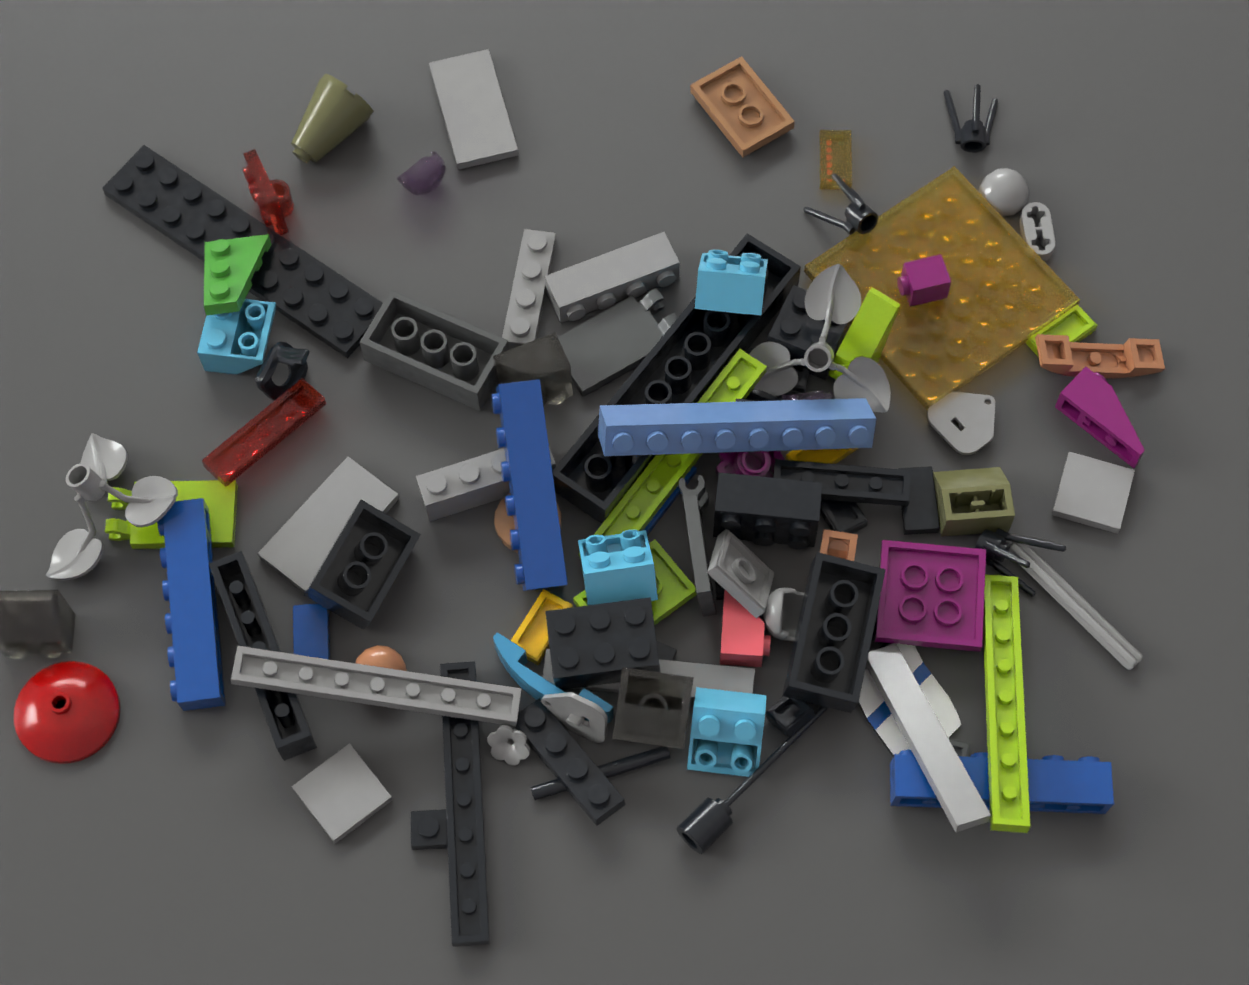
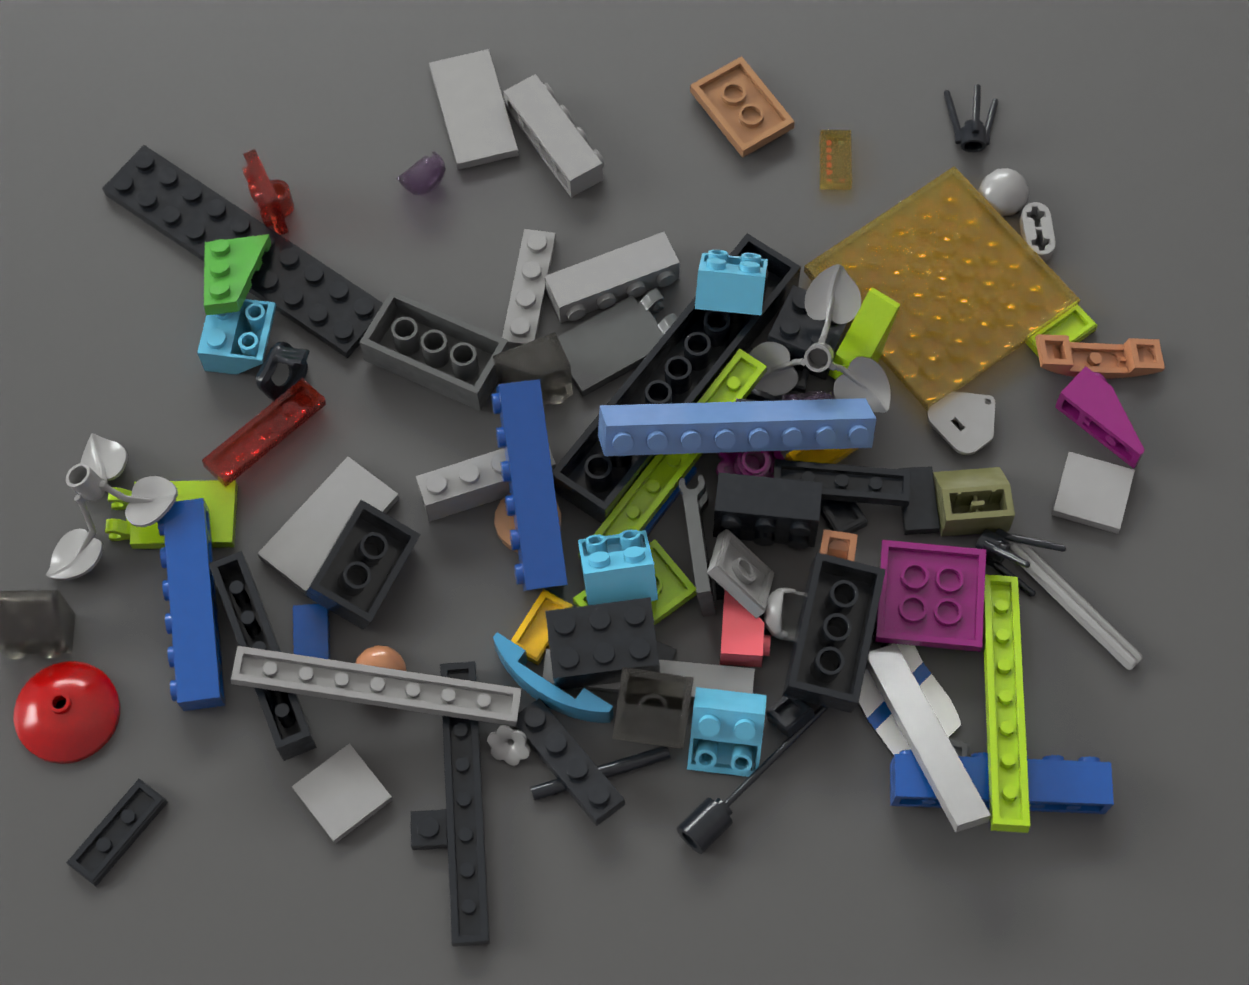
(117, 832): none -> black tile
(328, 119): olive cone -> none
(554, 135): none -> light grey brick
(572, 711): light grey piece -> none
(858, 215): black plant -> none
(924, 280): magenta brick -> none

